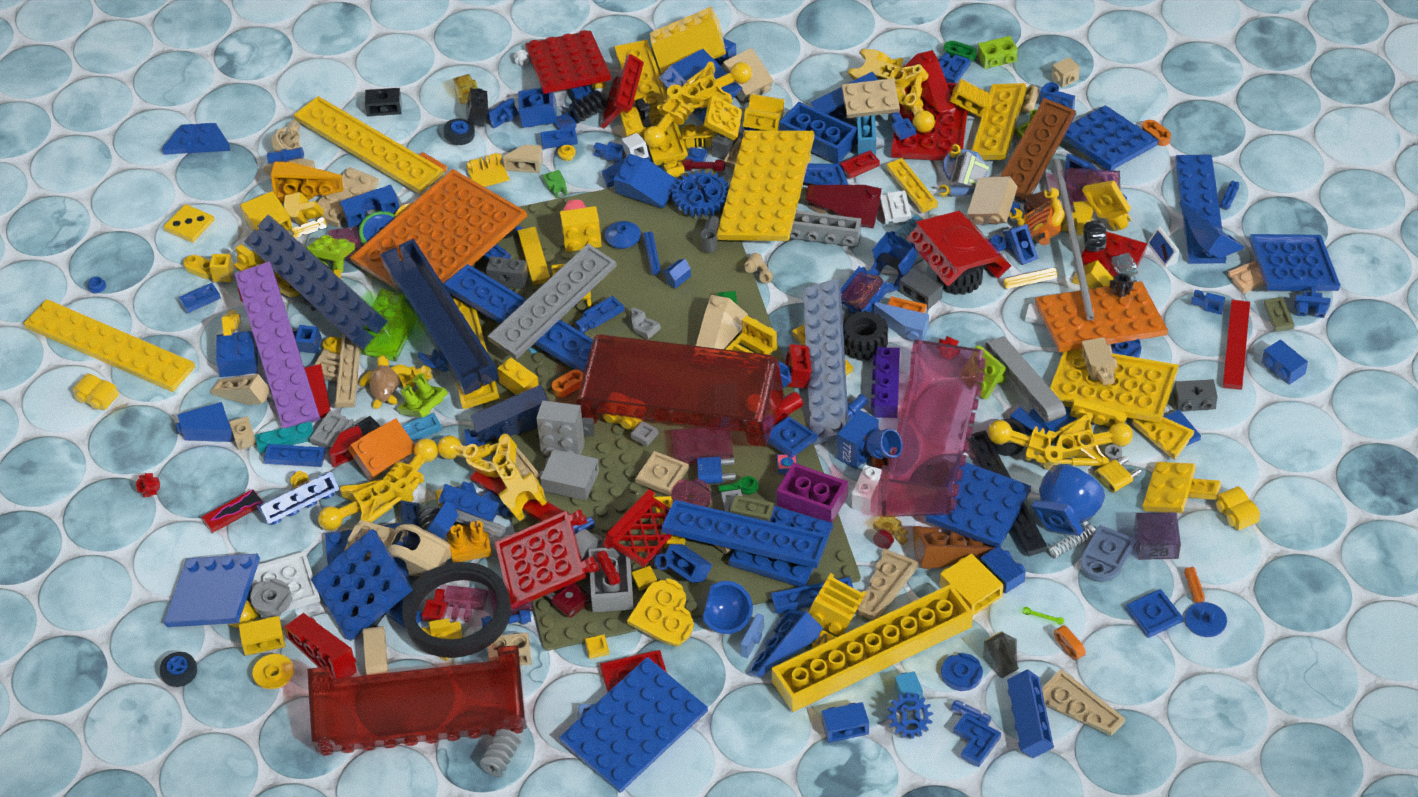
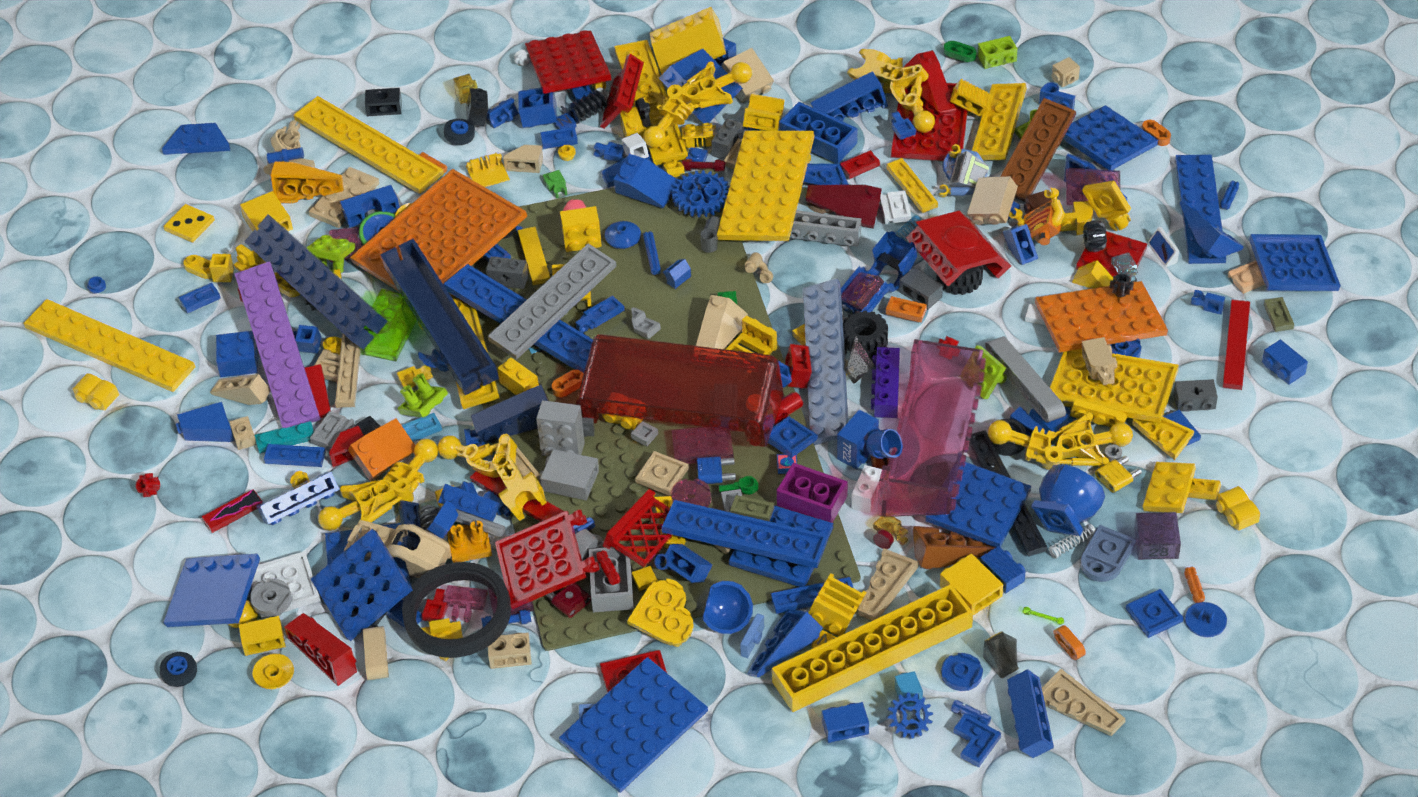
(230, 322): yellow plate -> none
(301, 209): yellow brick -> none
(309, 227): axle -> none
(384, 381): animal -> none
(416, 705): clear red windscreen -> none
(500, 752): light grey piece -> none
(597, 646): yellow tile -> none
(722, 121): yellow plate -> none
(857, 362): none -> clear smoke slope
(857, 404): blue pin -> none
(866, 134): dark azure brick -> none
(870, 98): tan plate -> none
(904, 322): medium blue slope -> none
(954, 67): blue plate -> none
(999, 242): blue plate -> none
(1030, 99): tan plate -> none
(1030, 278): axle -> none
(1073, 239): light grey piece -> none
(1312, 300): blue hips -> none

